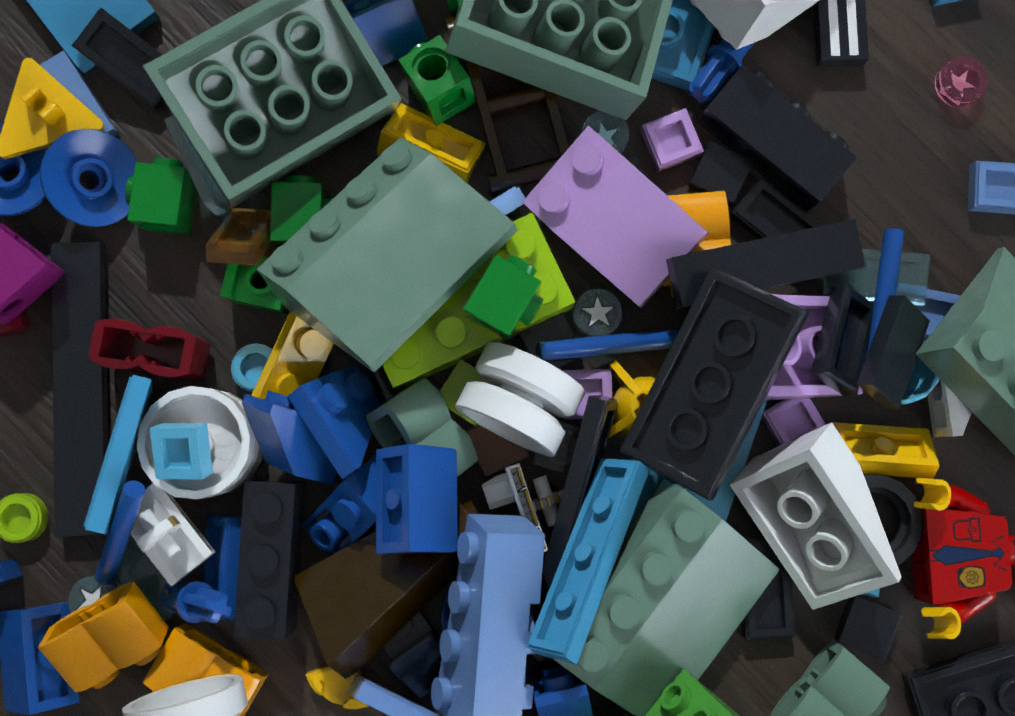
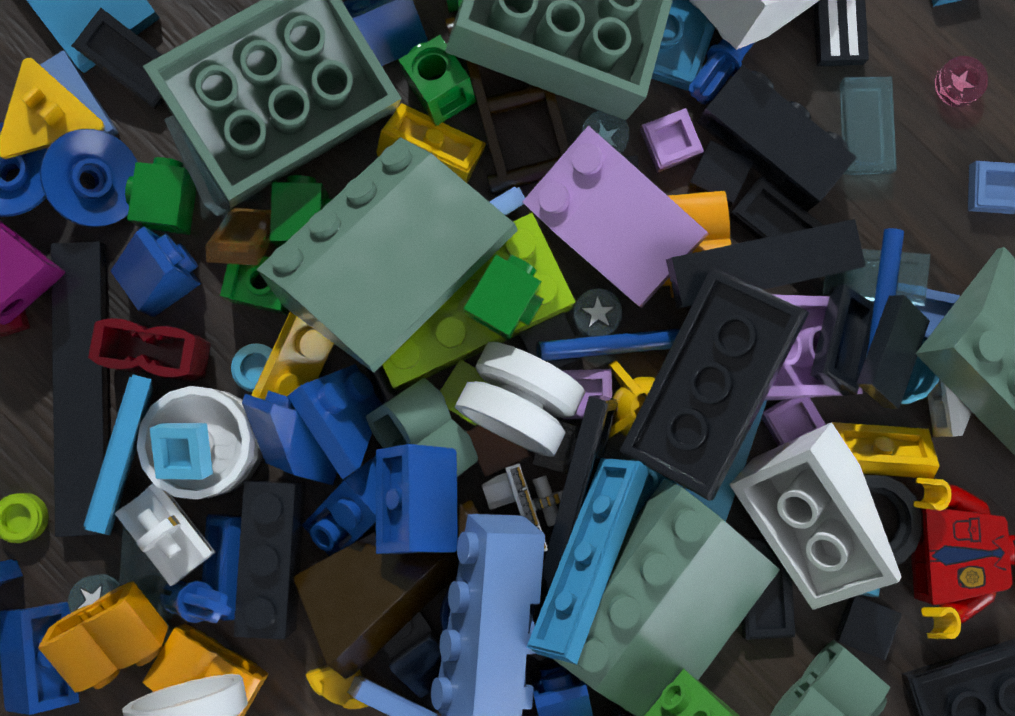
(119, 532): blue bar -> none
(155, 271): none -> blue slope
(869, 124): none -> clear light blue tile

